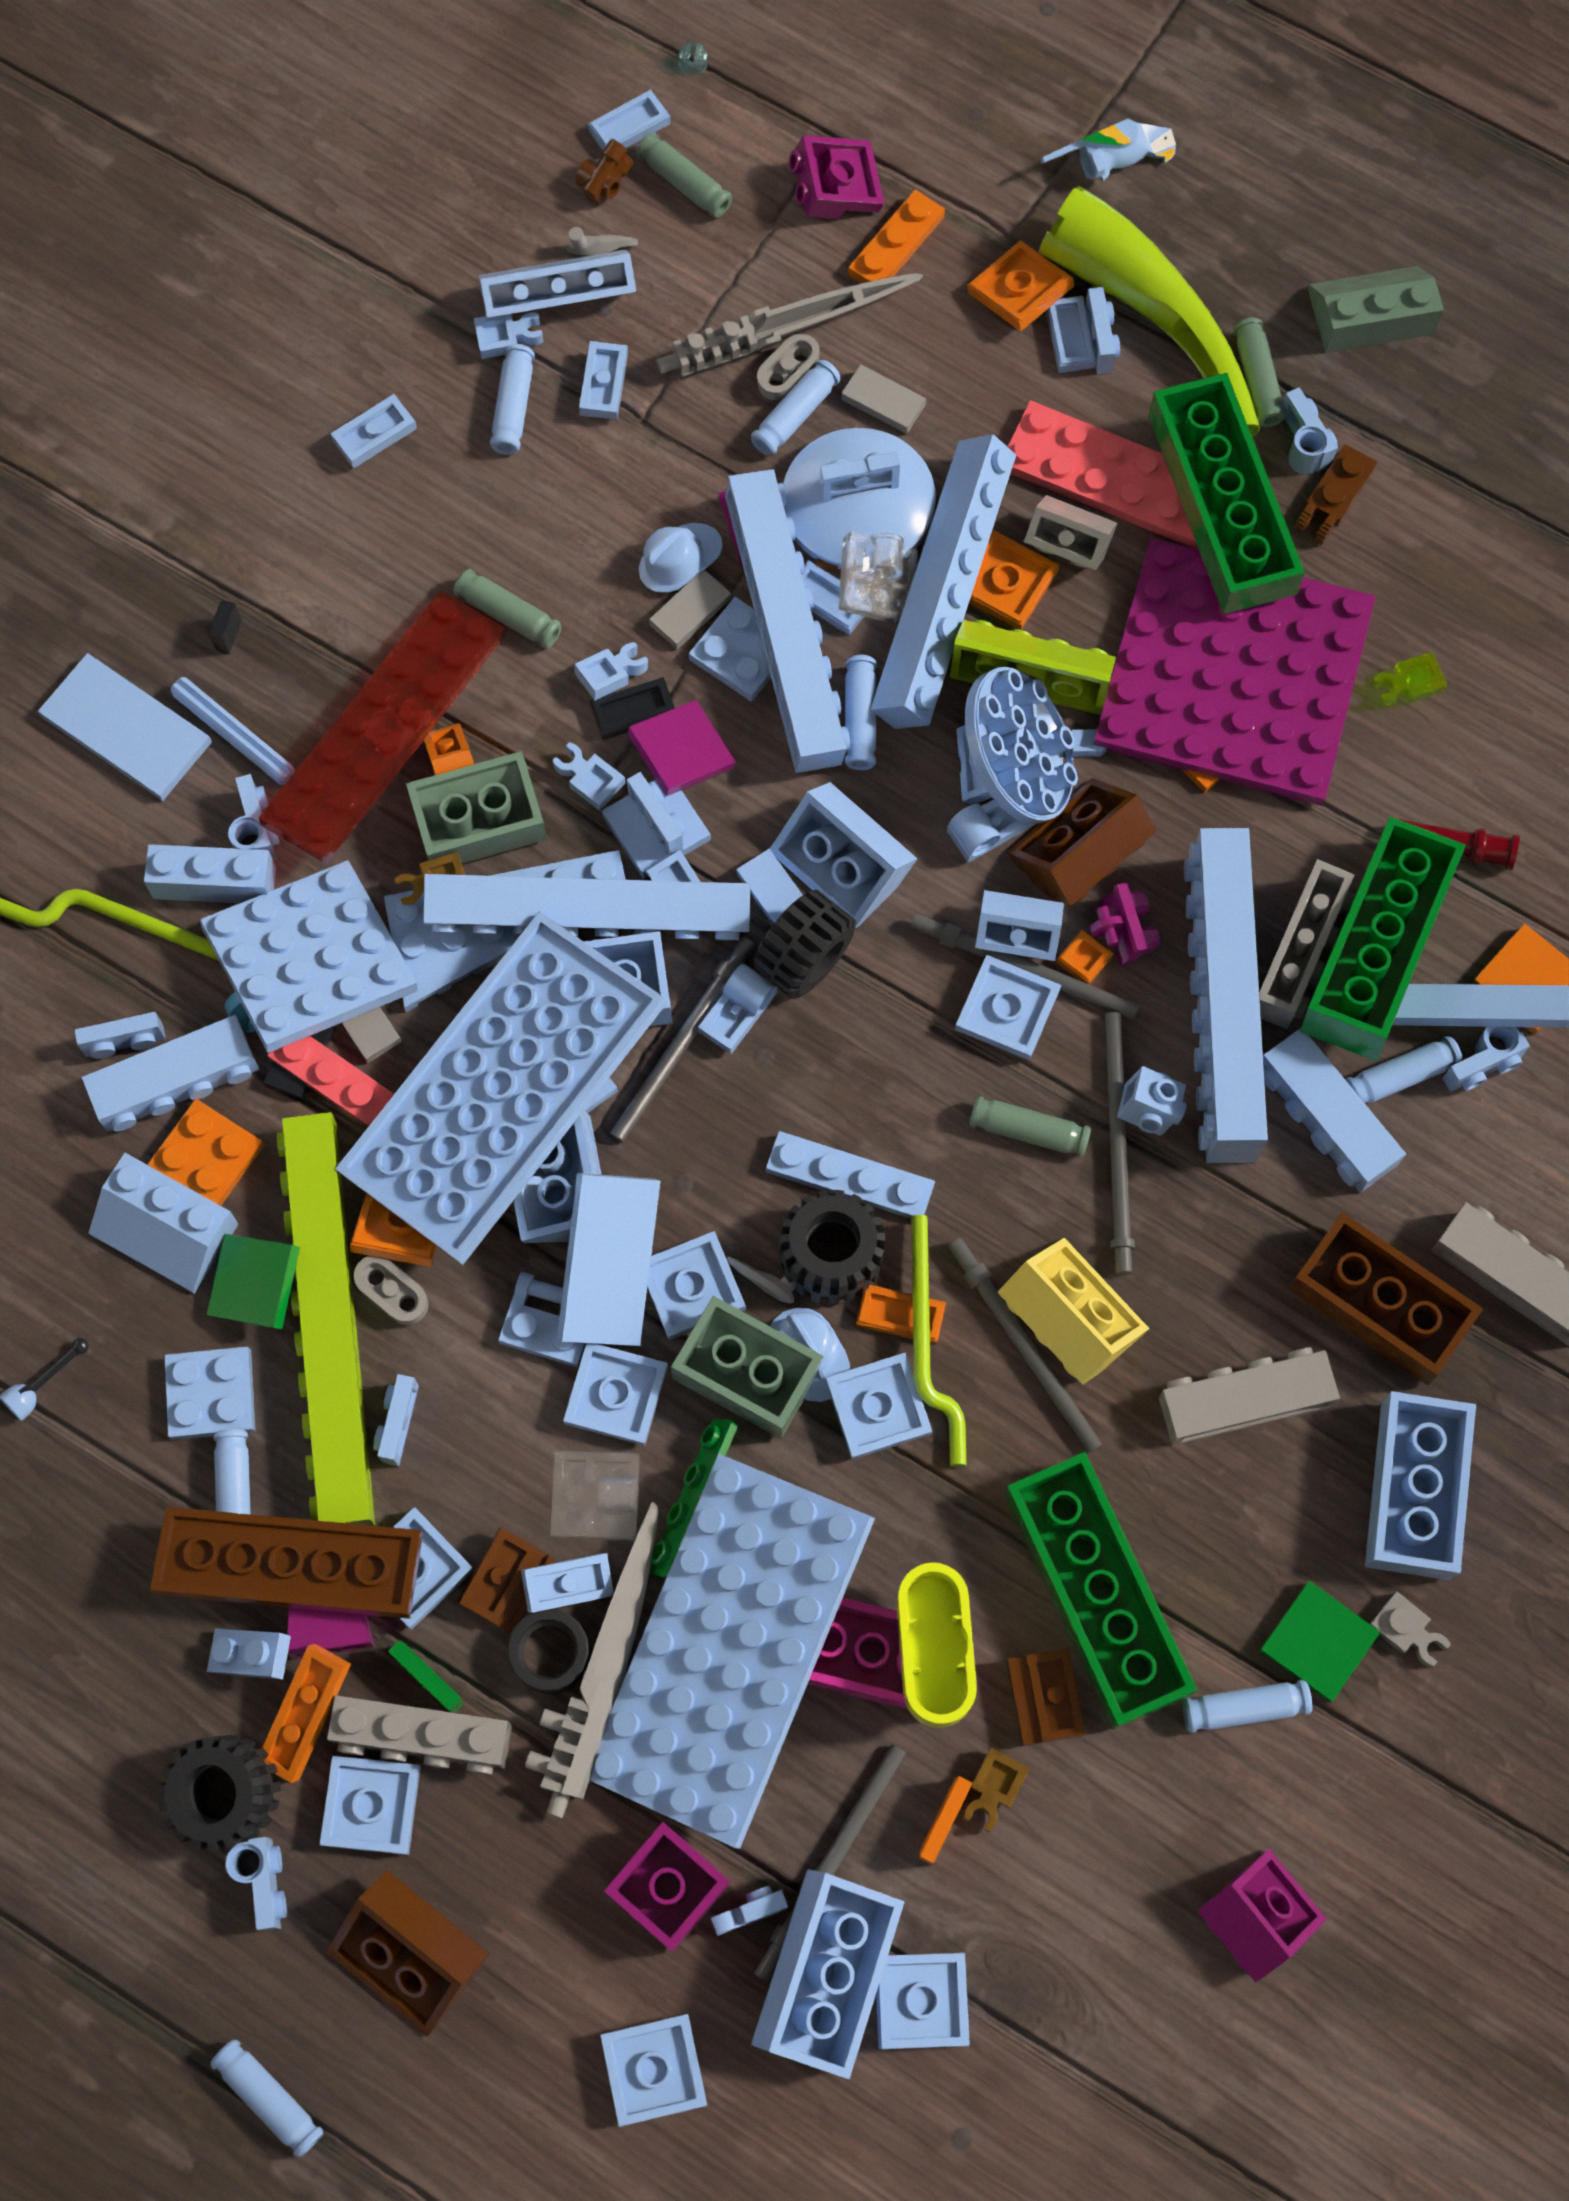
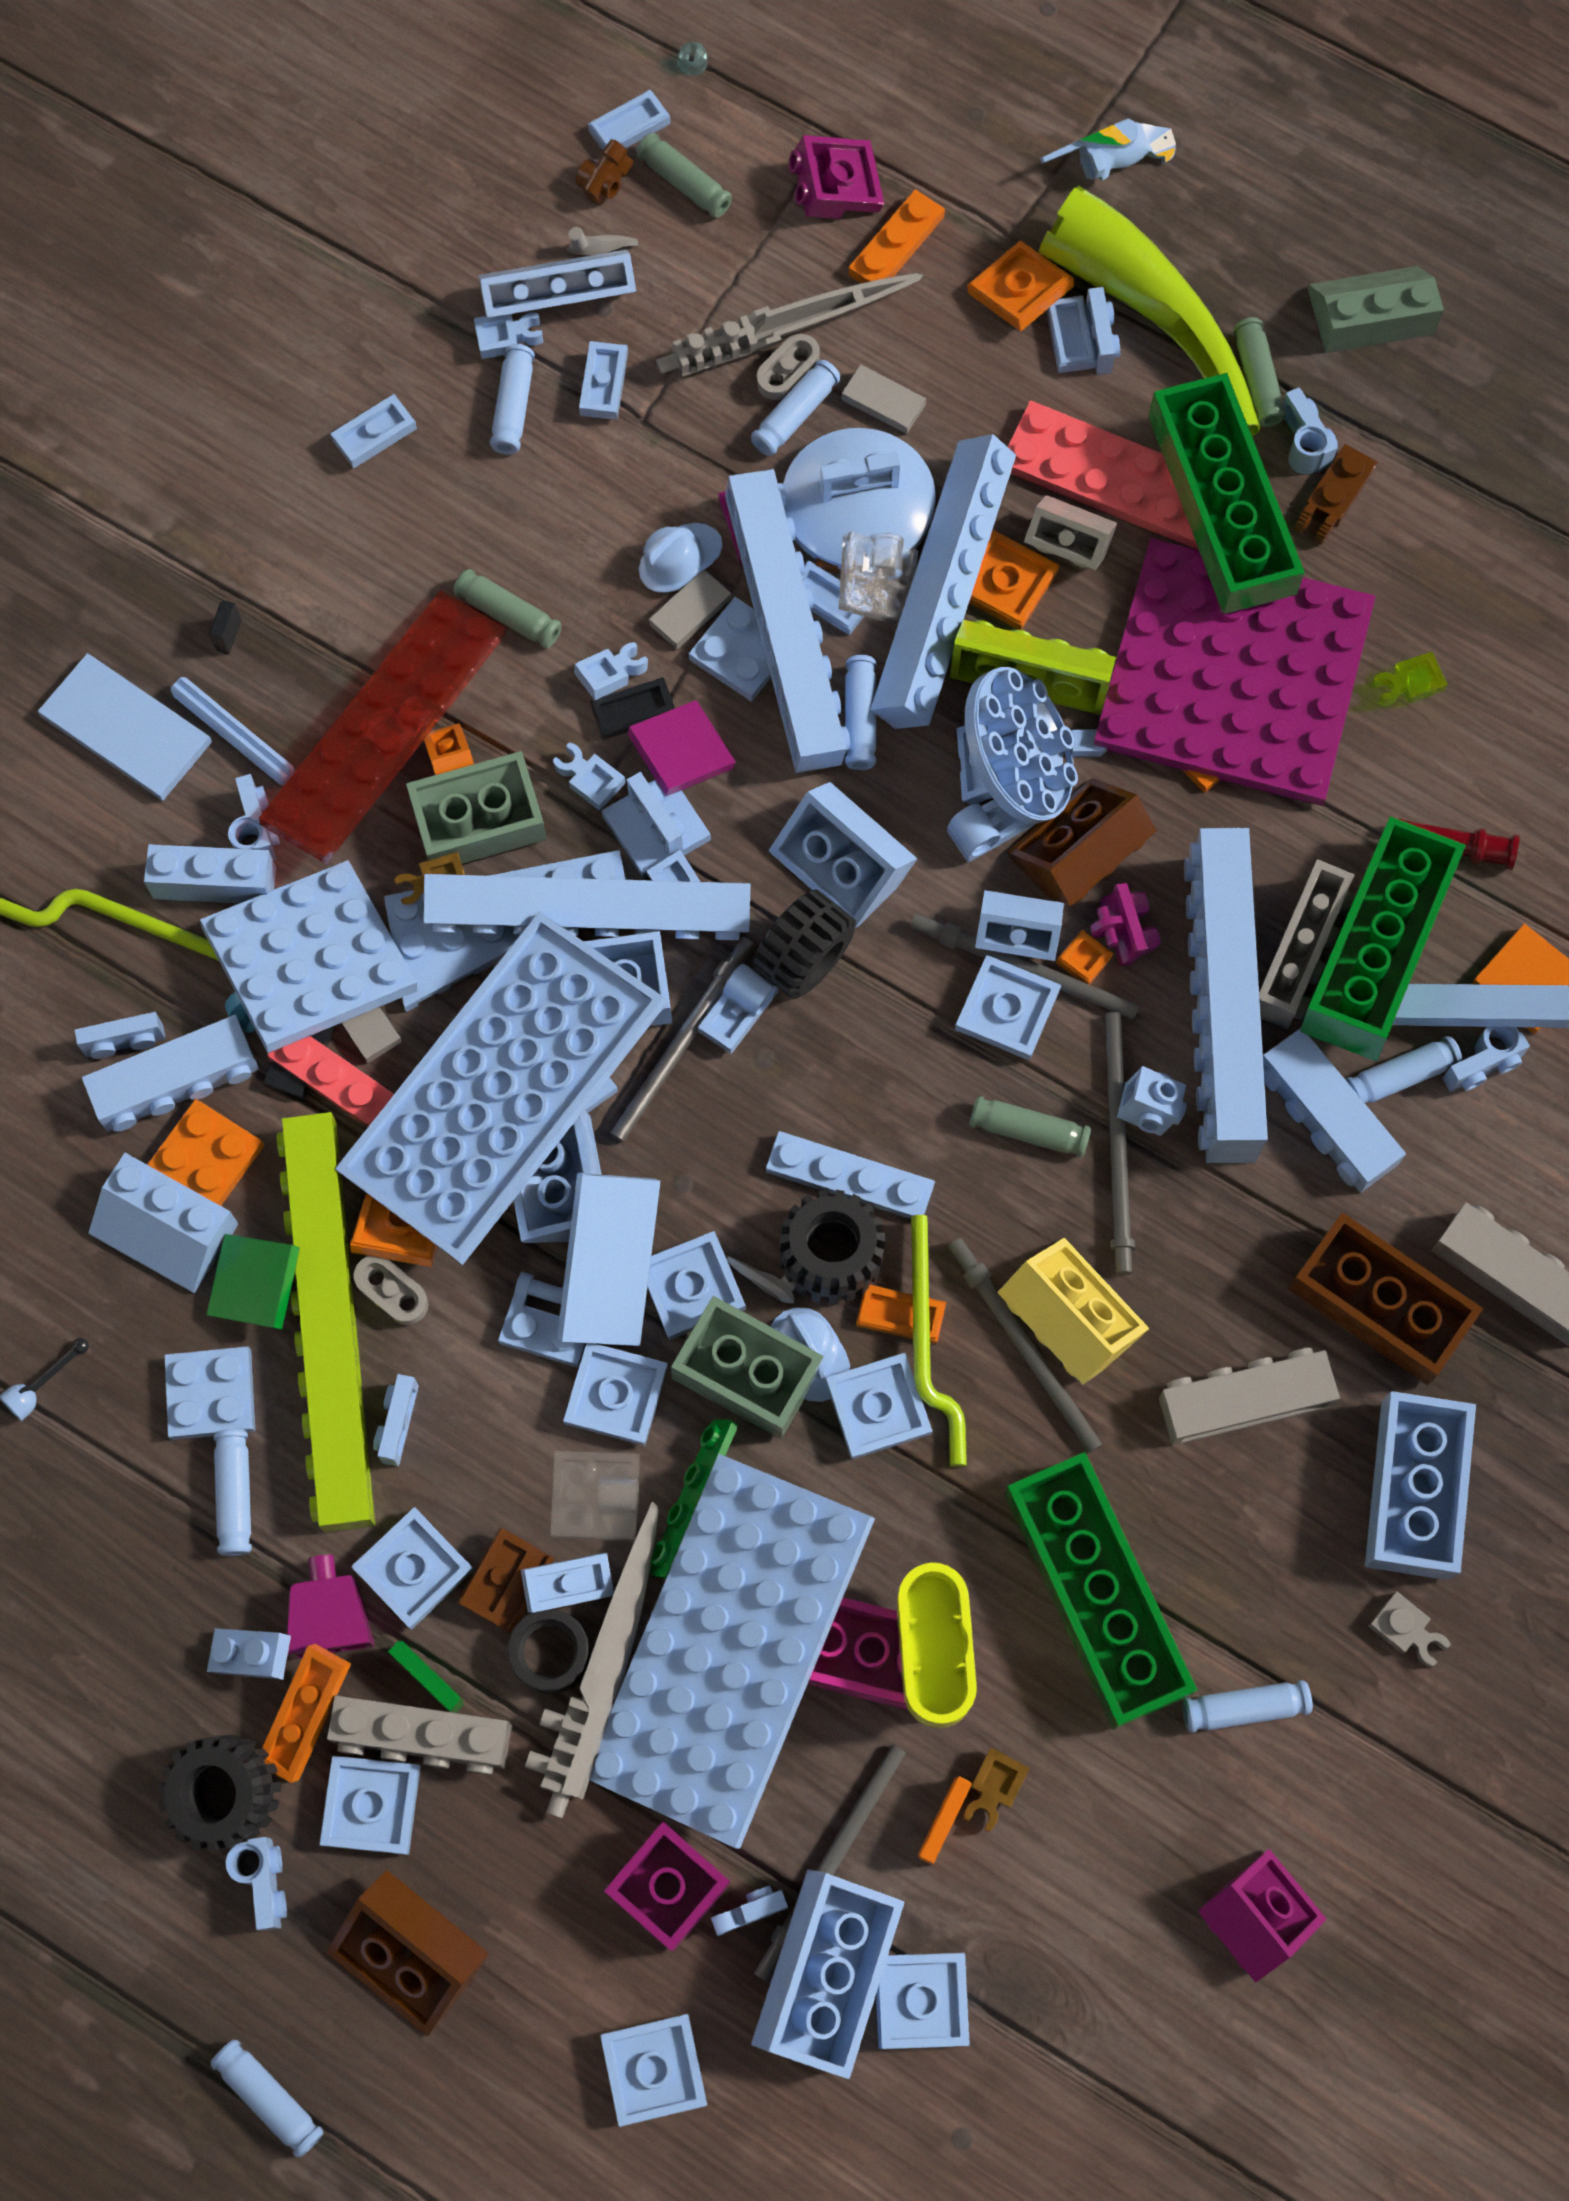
(287, 1562): reddish brown plate -> none
(769, 884): light blue tile -> none
(1045, 1697): reddish brown plate -> none
(1319, 1641): green tile -> none

